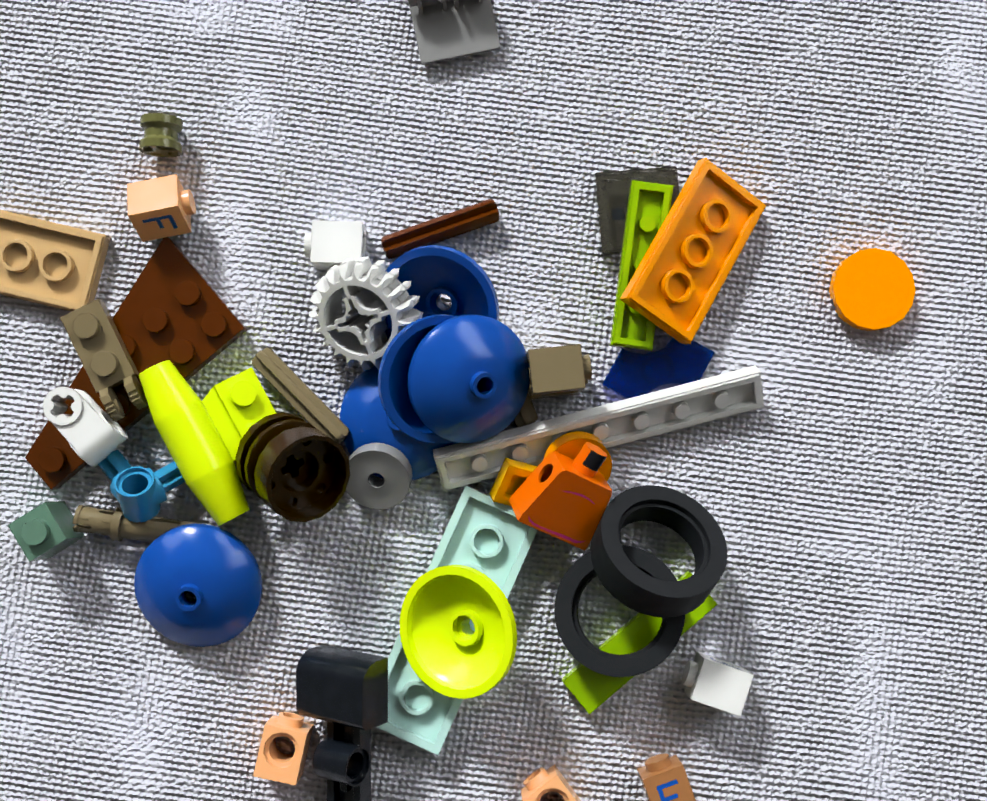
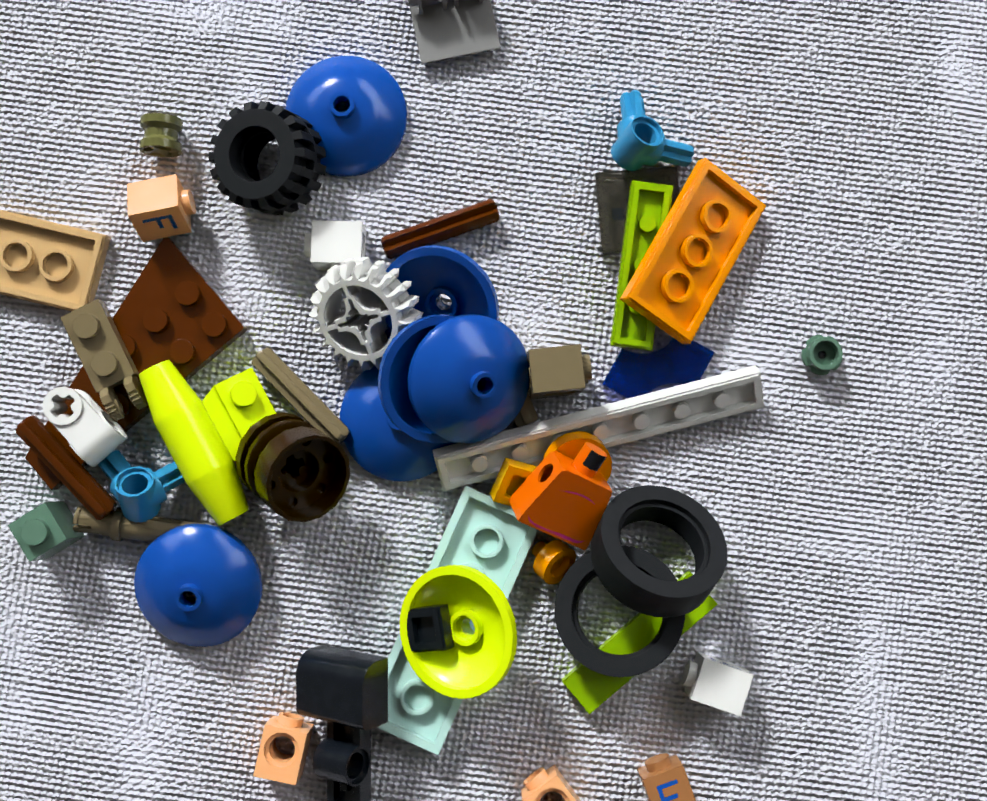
(66, 467): none -> reddish brown axle
(238, 154): none -> black tyre
(368, 130): none -> blue dish
(385, 461): light grey piece -> none
(429, 628): none -> black tile
(552, 560): none -> light orange tile
(643, 140): none -> dark azure axle
(832, 351): none -> sand green plate
(872, 289): light orange tile -> none

